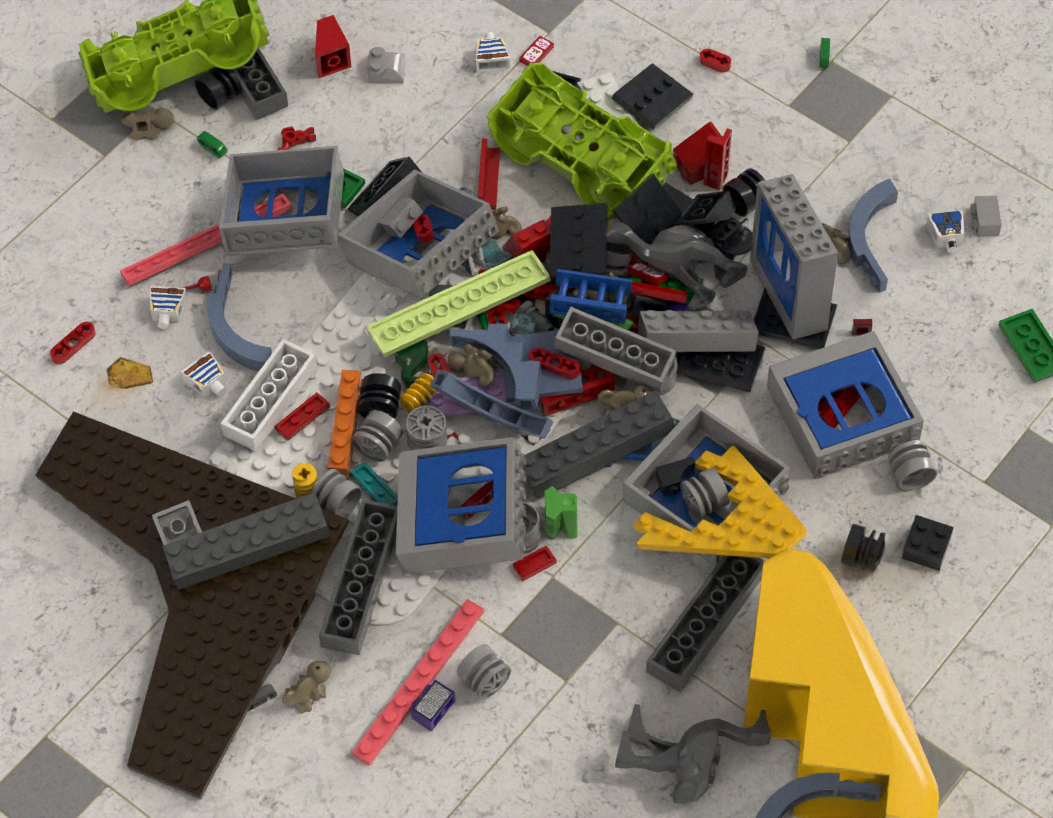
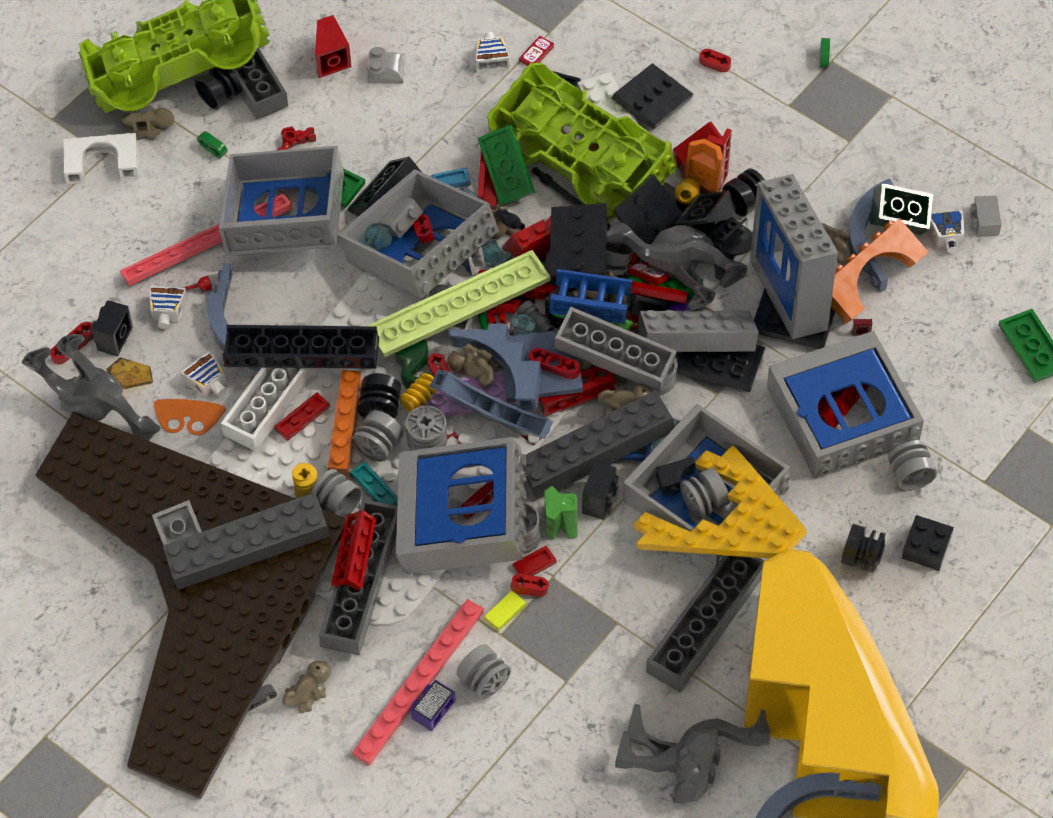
(79, 150): none -> white arch
(92, 392): none -> dark grey animal
(112, 328): none -> black brick
(201, 411): none -> orange piece
(301, 346): none -> black tile
(357, 550): none -> red fence
(378, 236): none -> clear light blue head
(454, 178): none -> dark azure tile
(505, 610): none -> neon yellow tile
(506, 165): none -> green plate
(509, 219): none -> black piece
(529, 585): none -> red beam
(548, 180): none -> black bar
(599, 490): none -> black brick
(687, 191): none -> yellow head
(704, 165): none -> orange piece
(893, 242): none -> orange arch
(897, 202): none -> dark green brick

